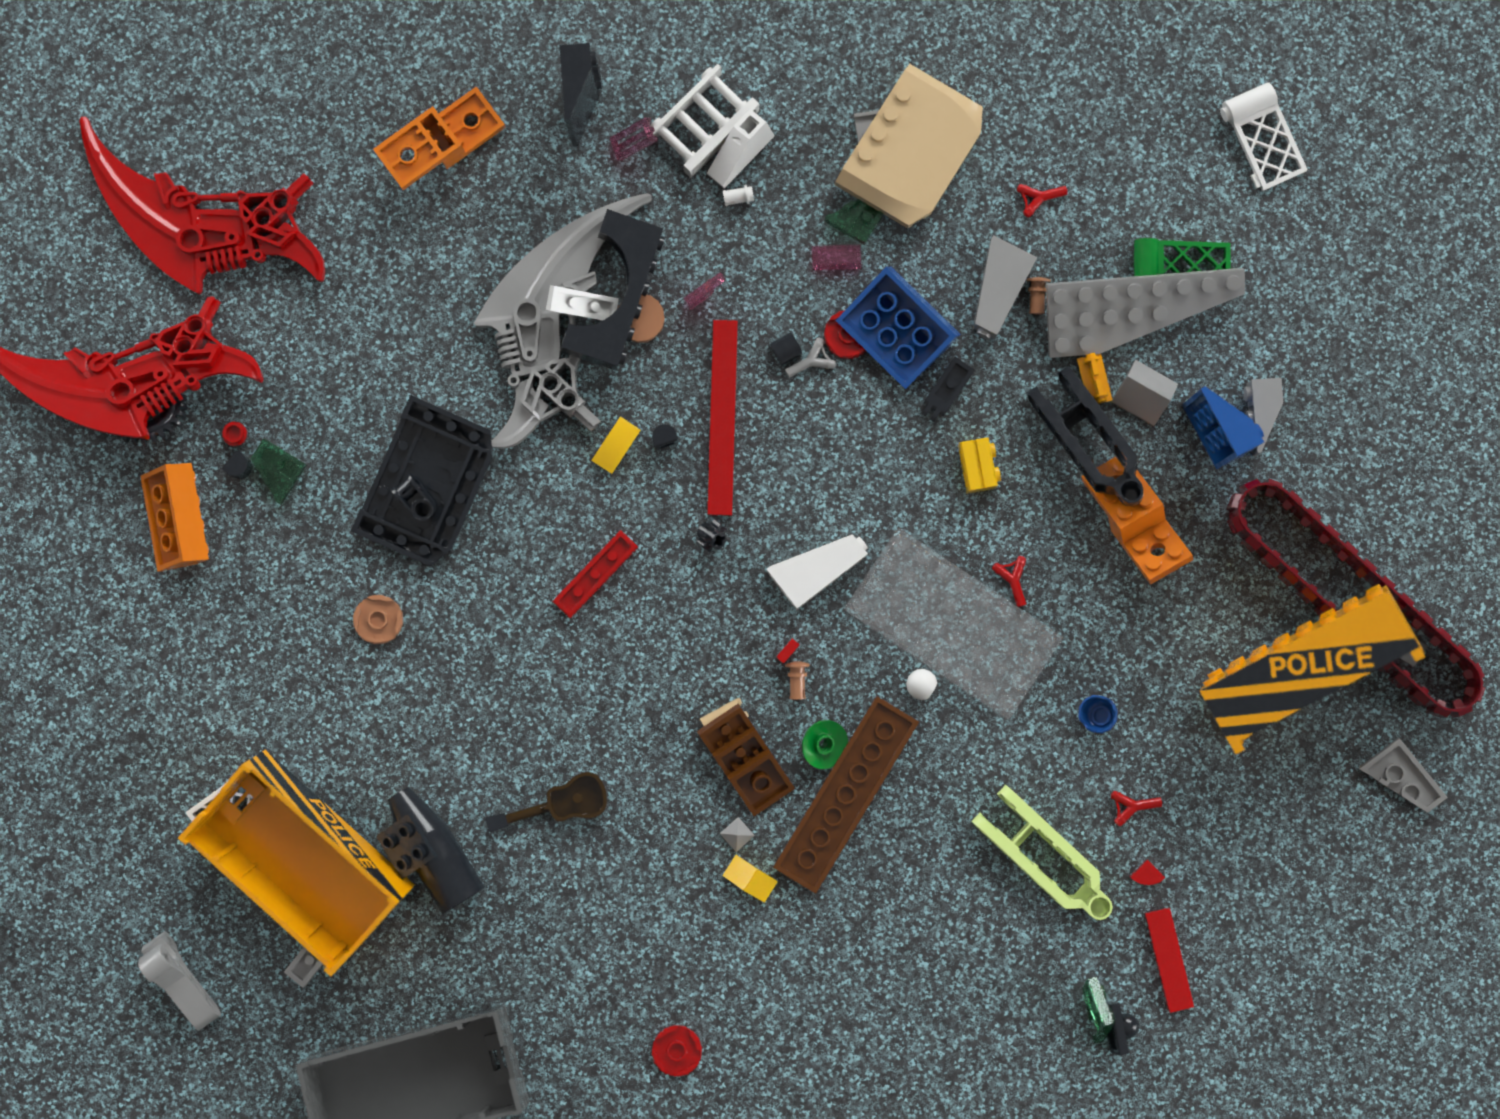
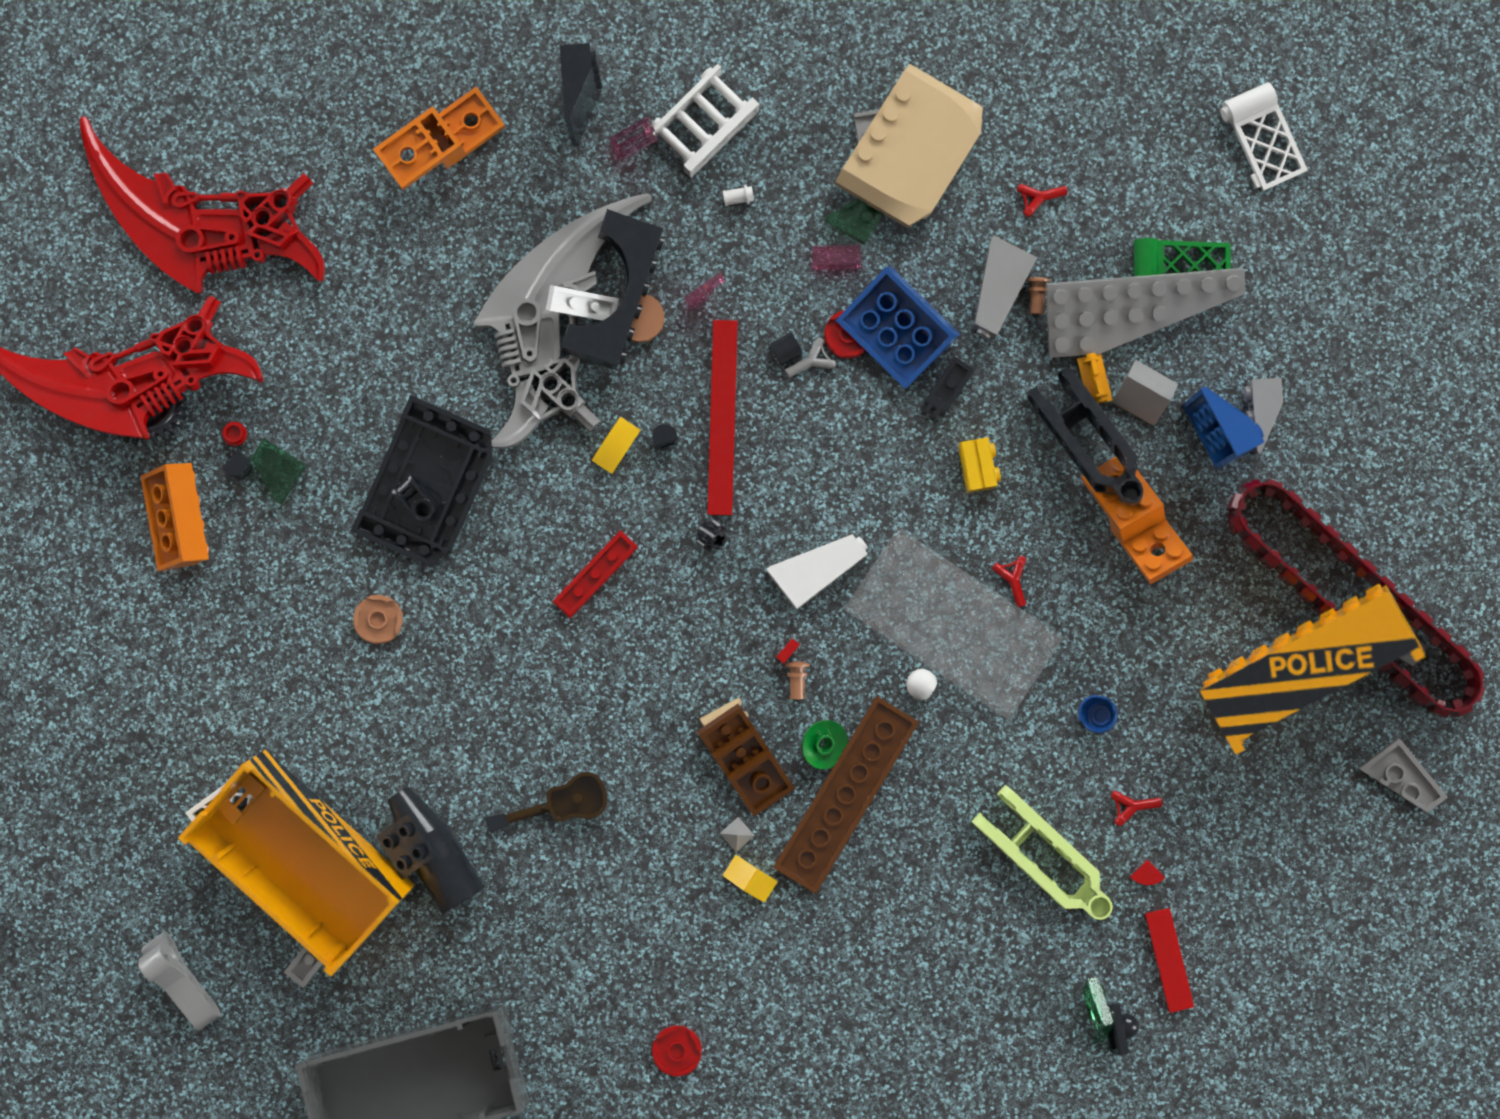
(740, 147): white slope -> none

